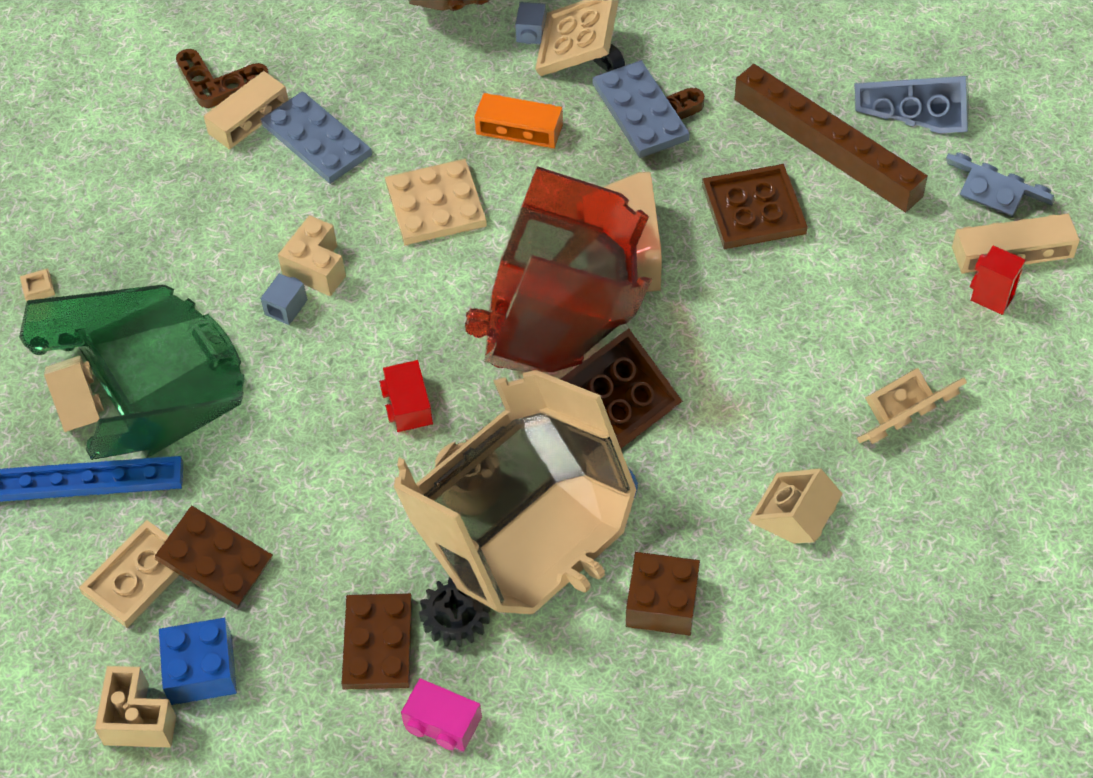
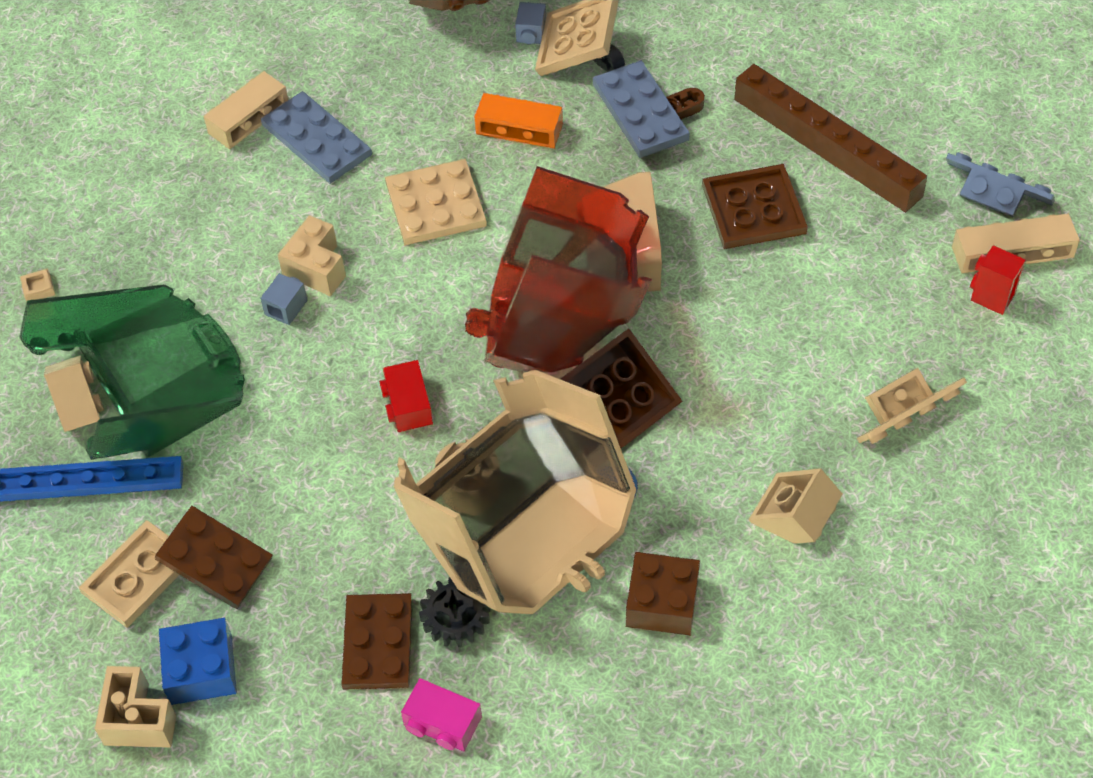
(217, 86): reddish brown beam -> none
(926, 102): sand blue wedge -> none

